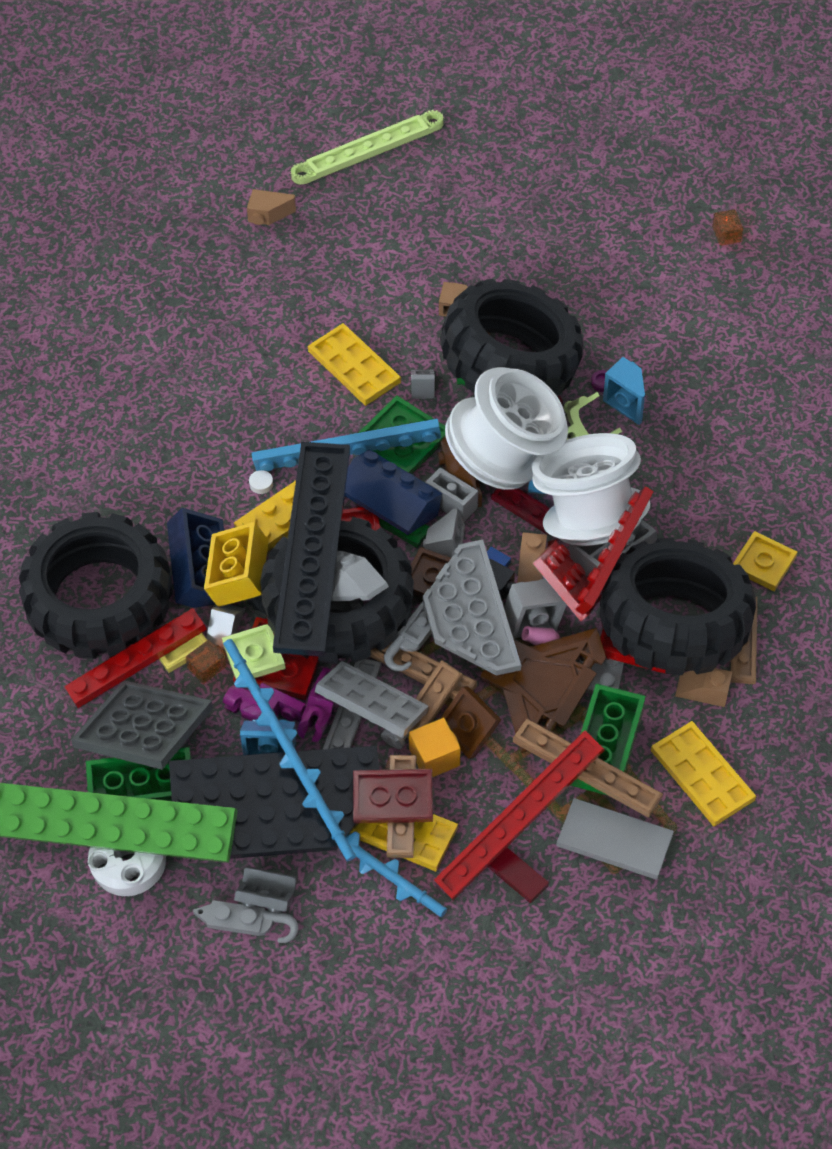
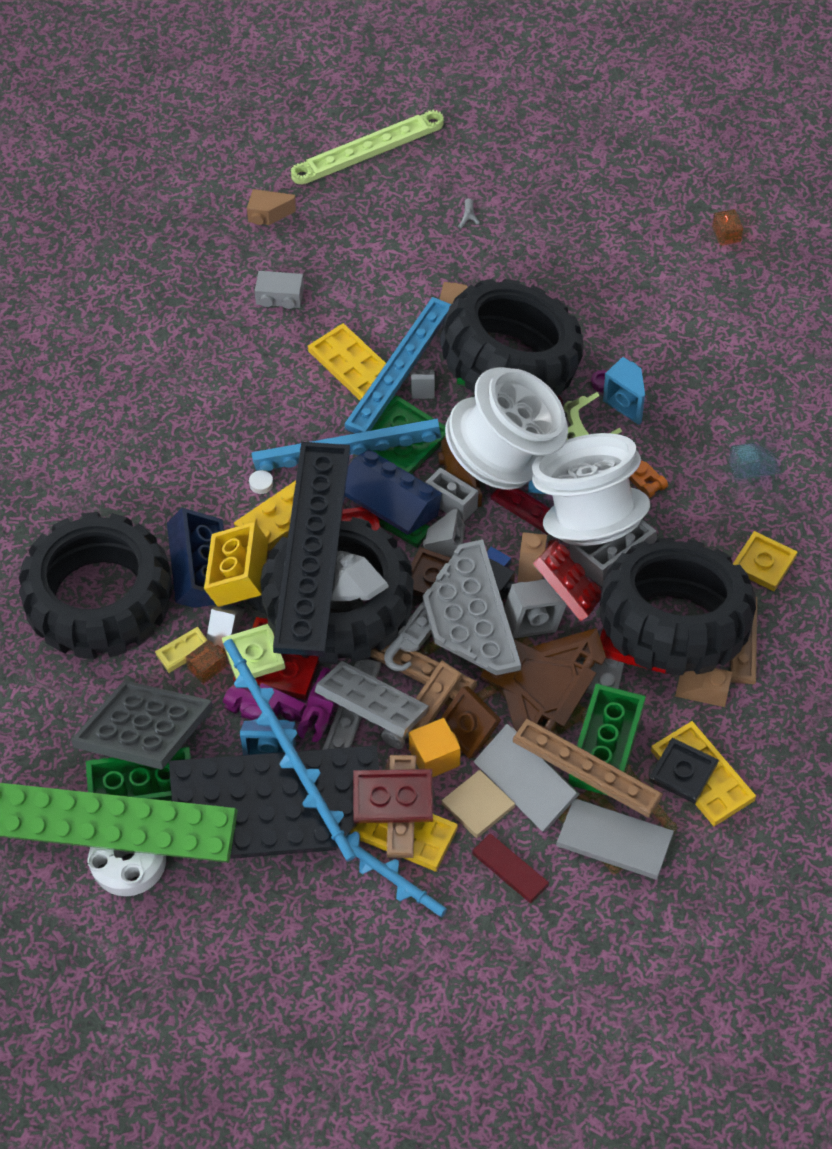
(135, 658): red plate -> none
(245, 919): light grey plate -> none
(266, 889): dark grey bracket -> none
(279, 289): none -> light grey brick
(398, 367): none -> dark azure plate
(469, 213): none -> light grey bar
(478, 804): none -> tan tile
(519, 815): red plate -> none
(526, 779): none -> light grey tile
(539, 635): bright pink cone -> none
(609, 556): red plate -> none
(644, 474): none -> orange plate
(683, 770): none -> black tile
(752, 461): none -> clear light blue slope

